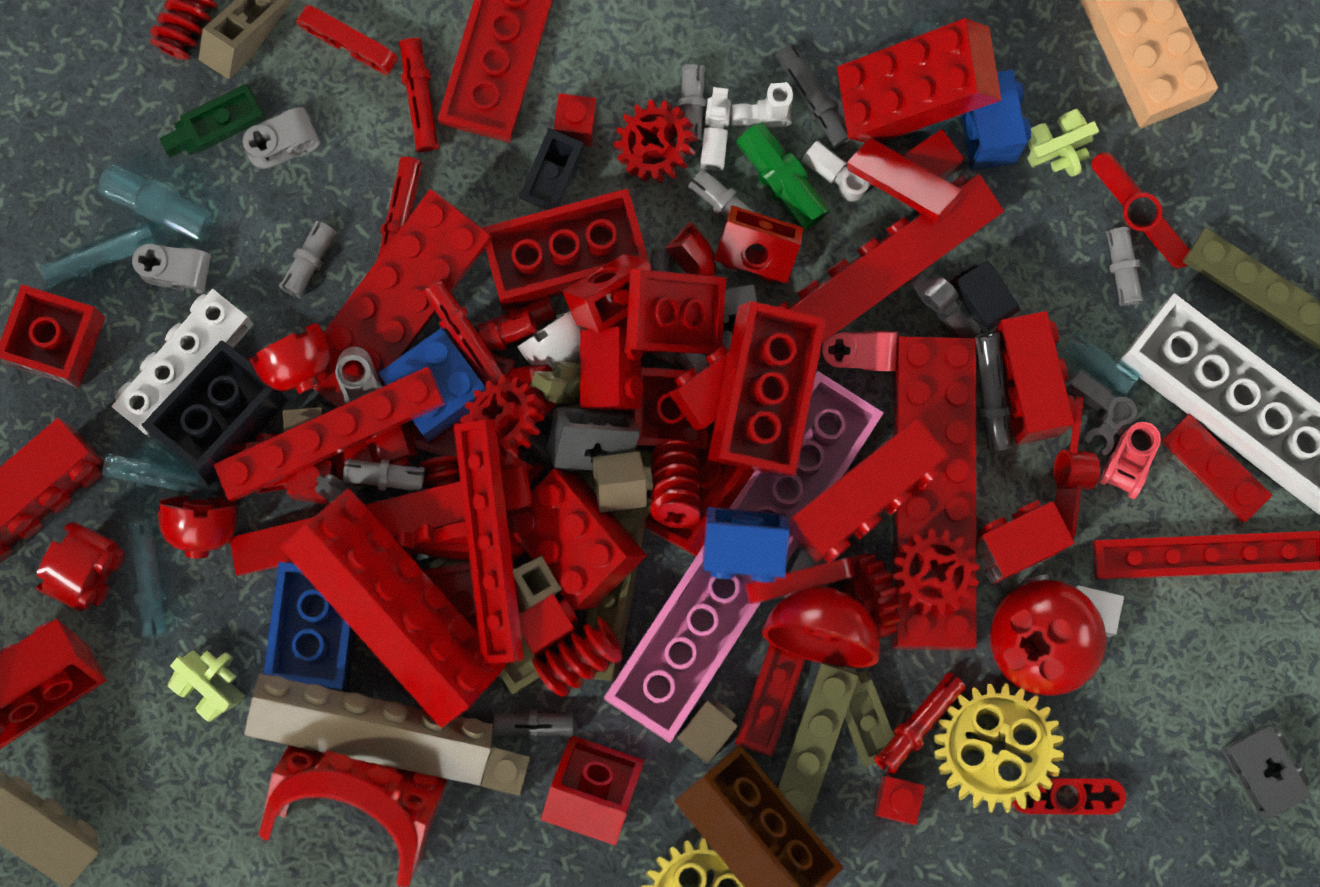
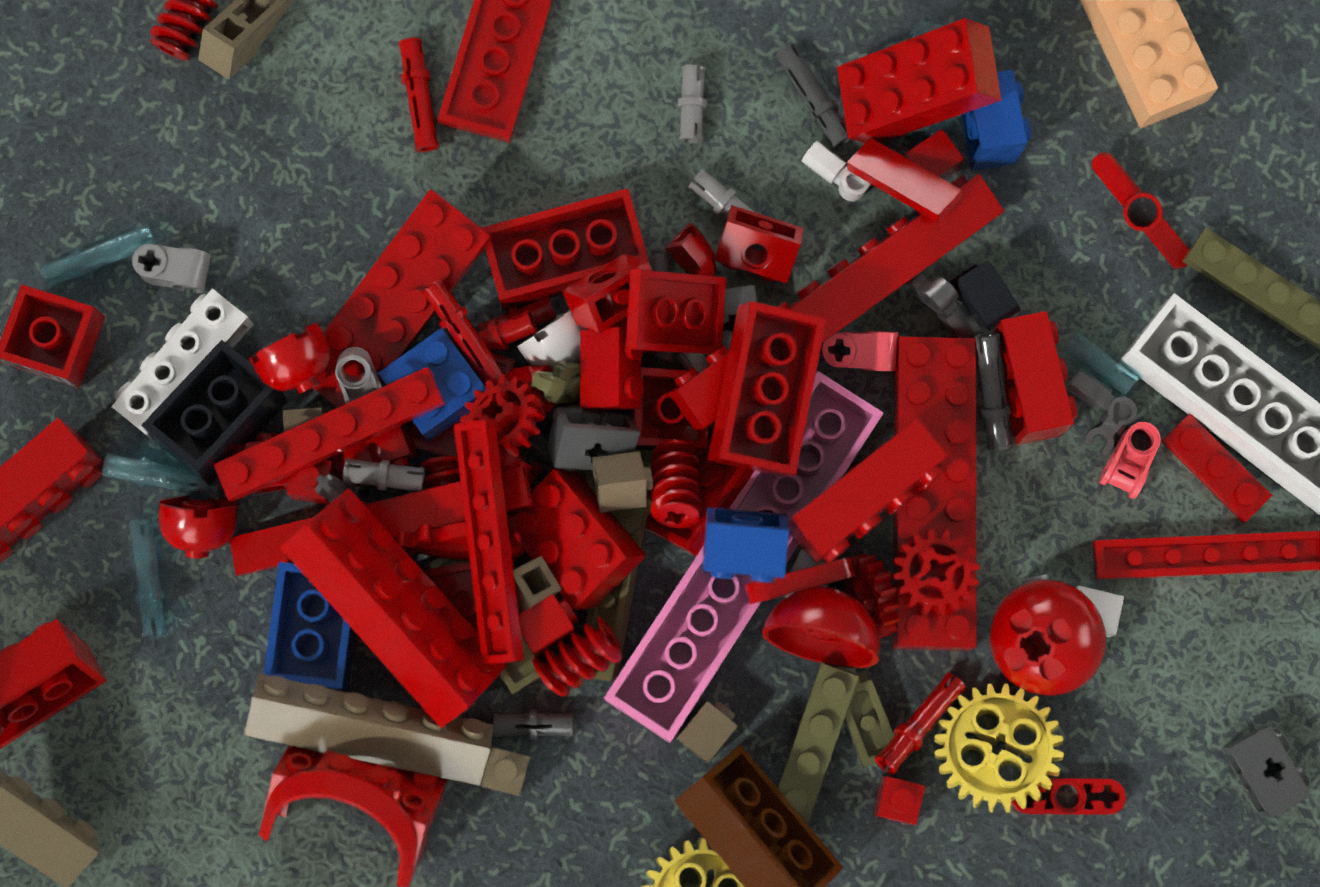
(79, 567): red brick -> none
(156, 202): clear light blue piece -> none
(210, 678): yellowish green hips -> none
(214, 122): dark green hinge -> none
(284, 136): light grey piece -> none
(307, 259): light grey pin -> none
(341, 35): red beam -> none
(401, 199): red pin -> none
(552, 170): black slope -> none
(576, 117): red brick -> none
(592, 790): red slope -> none
(665, 128): red gear -> none
(715, 135): white bar -> none
(770, 701): red tile -> none
(772, 111): white bar -> none
(783, 176): green piece -> none
(1025, 541): red brick -> none
(1072, 473): red piece -> none
(1075, 134): yellowish green hips -> none
(1124, 266): light grey pin -> none

